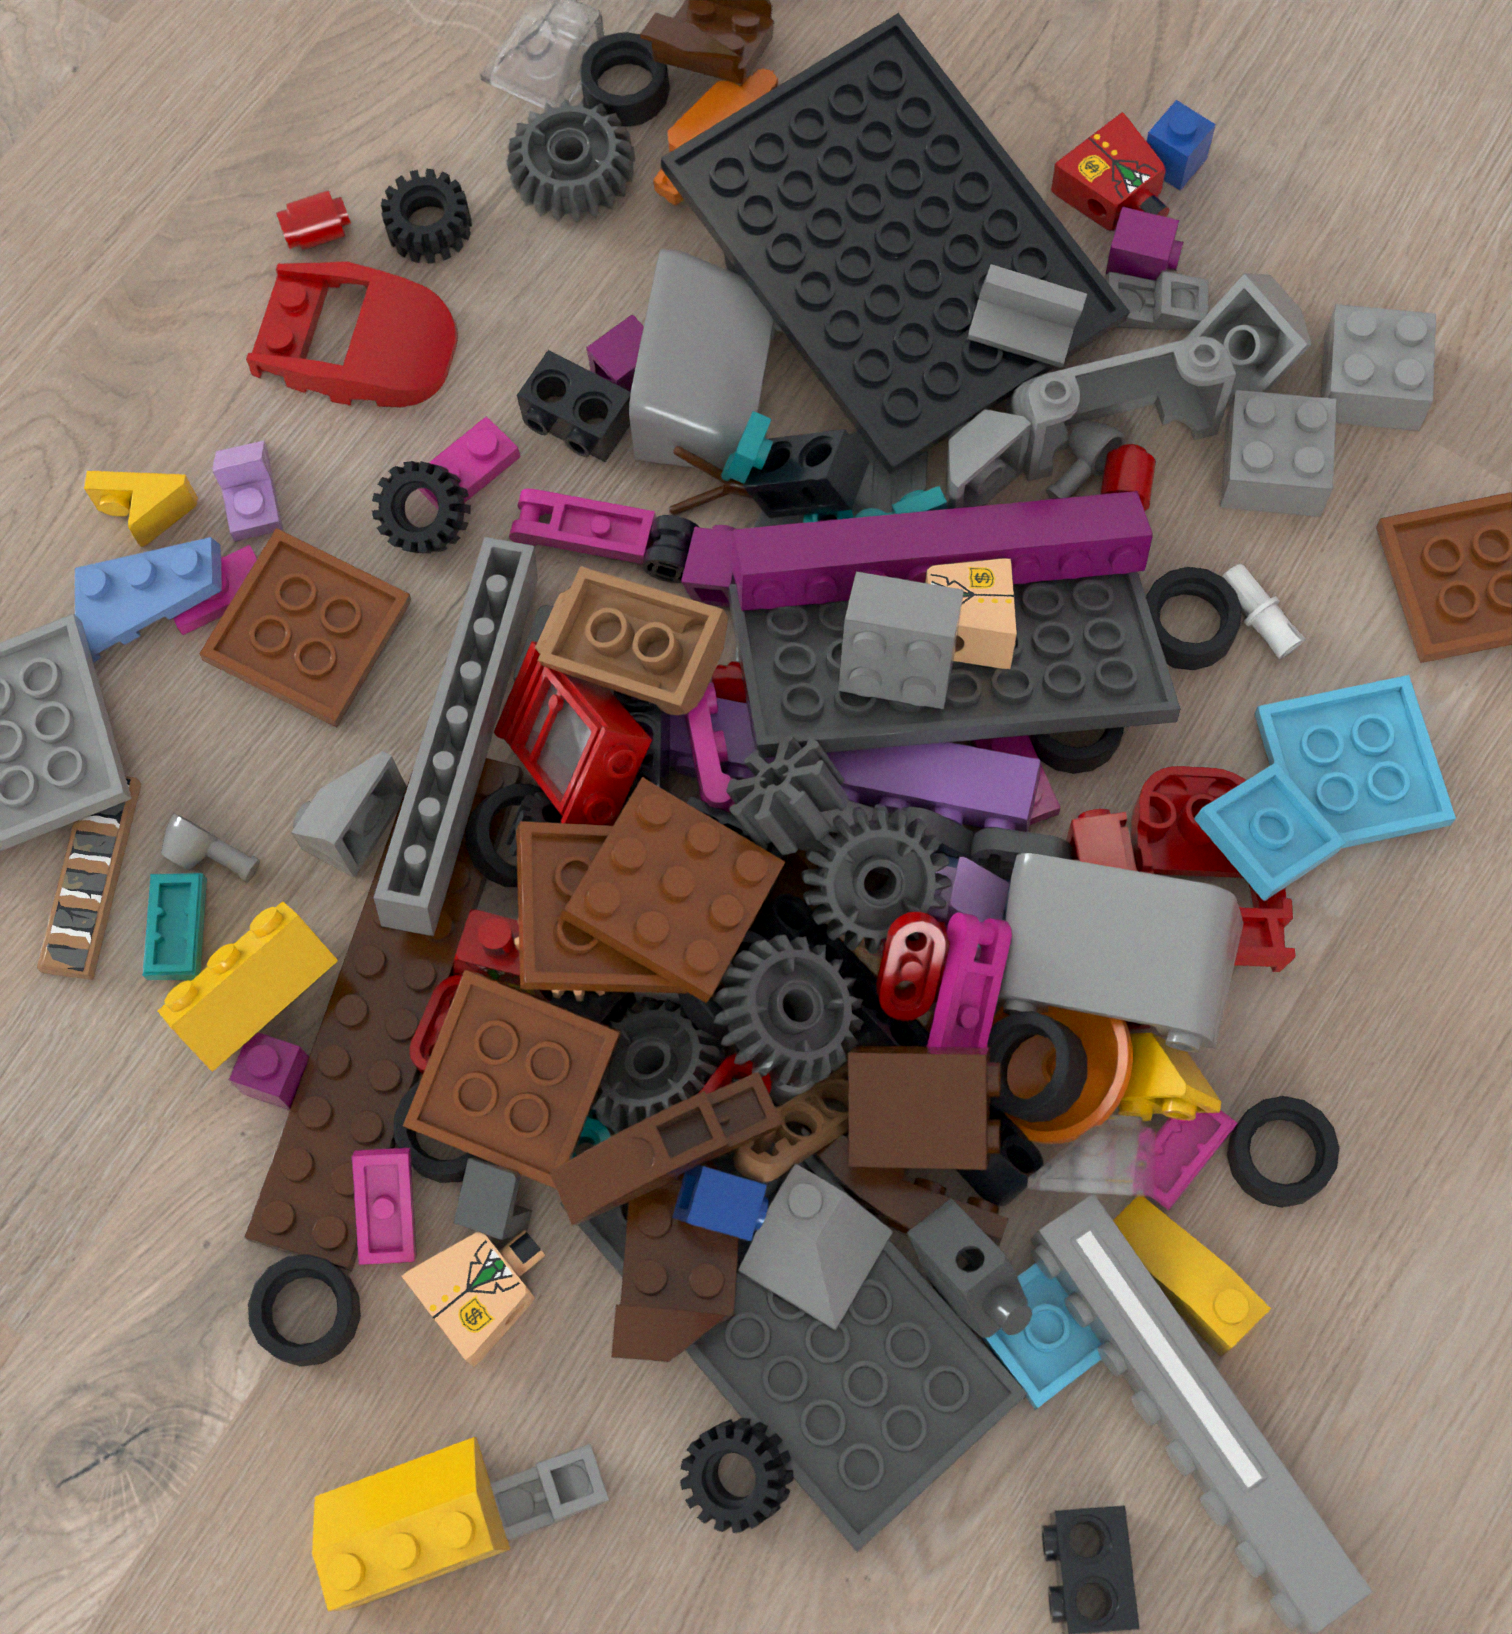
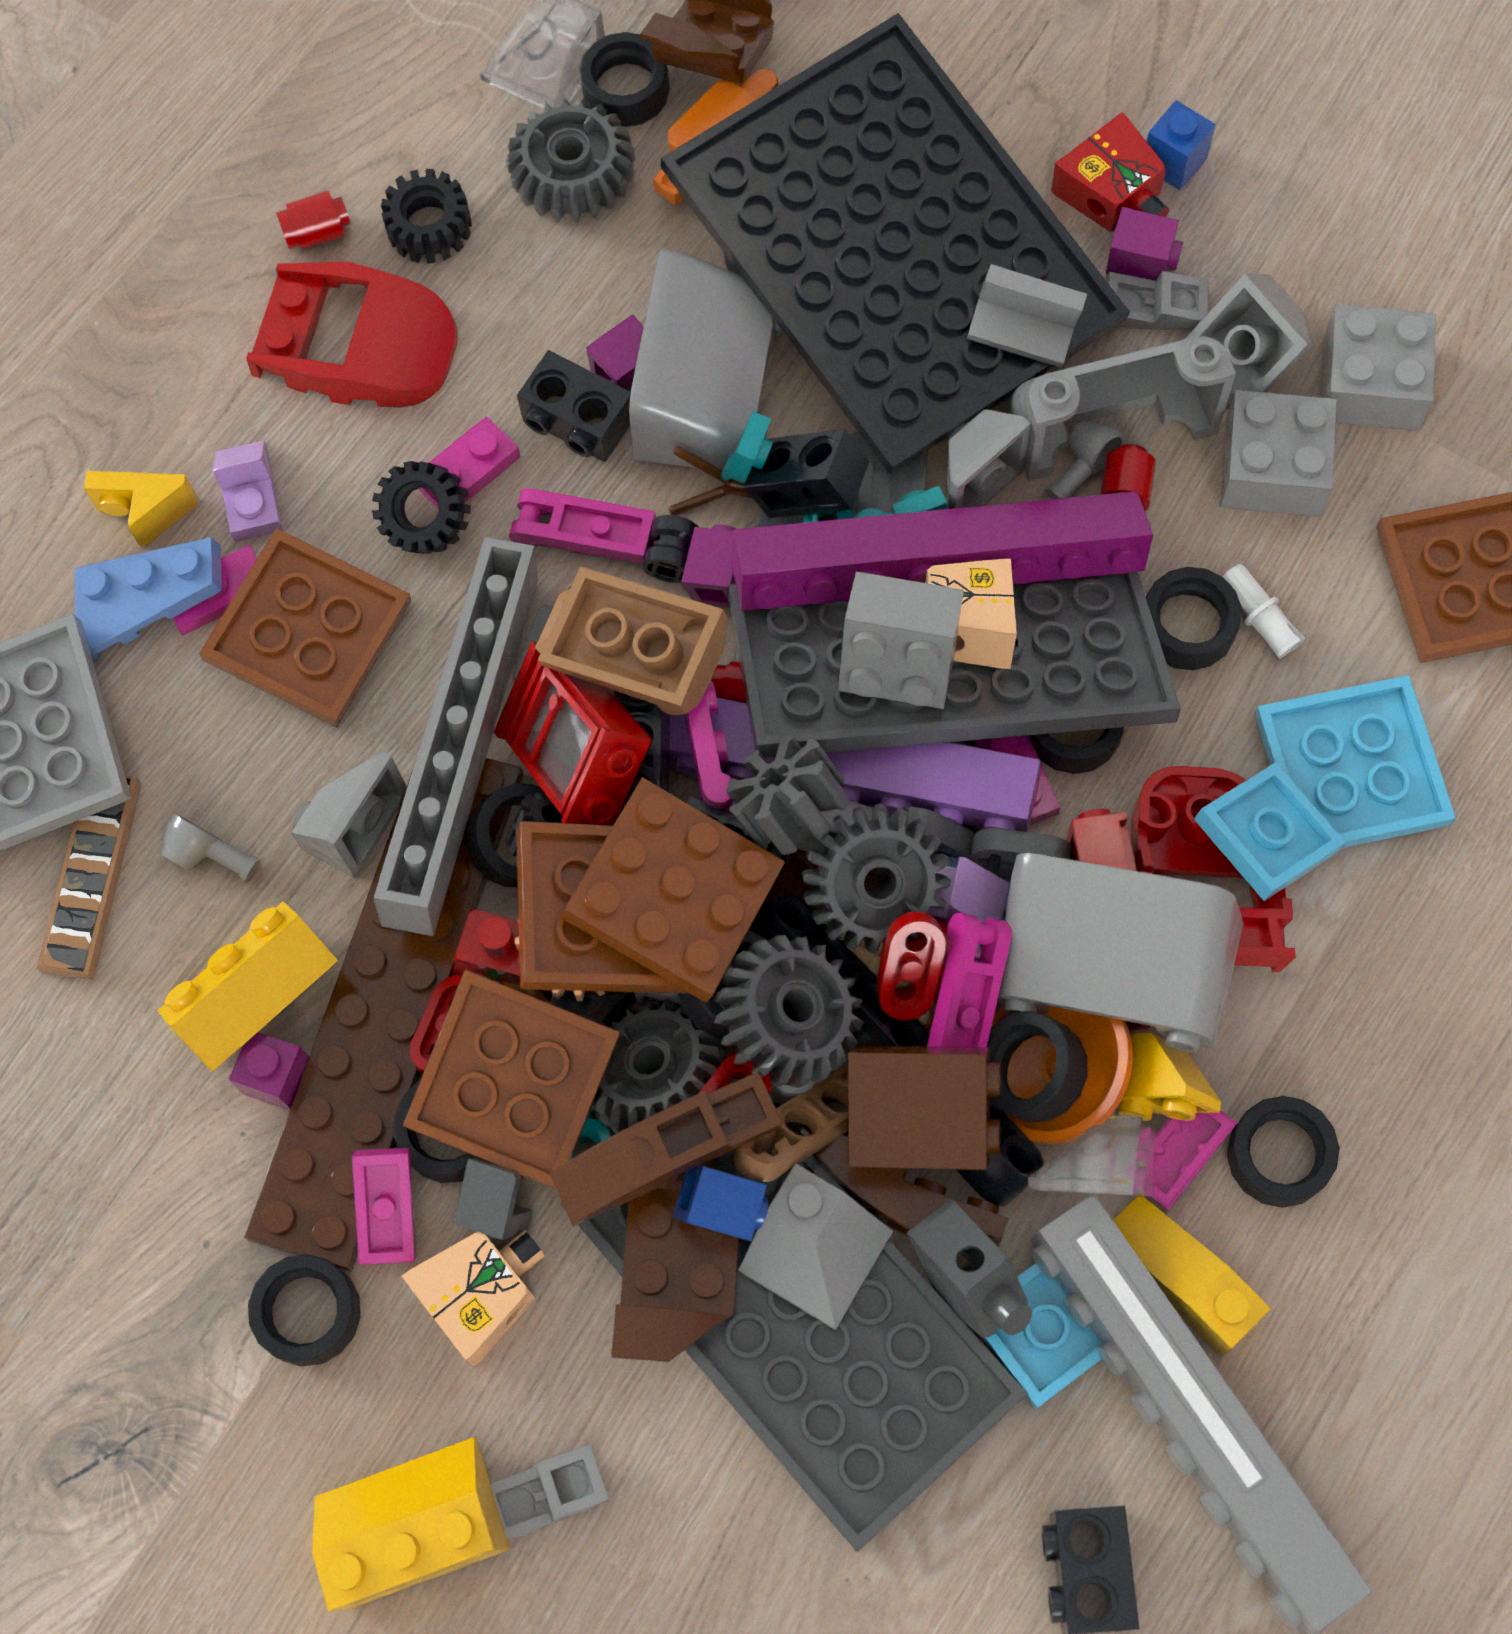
(174, 926): teal plate -> none
(708, 1490): black tyre -> none

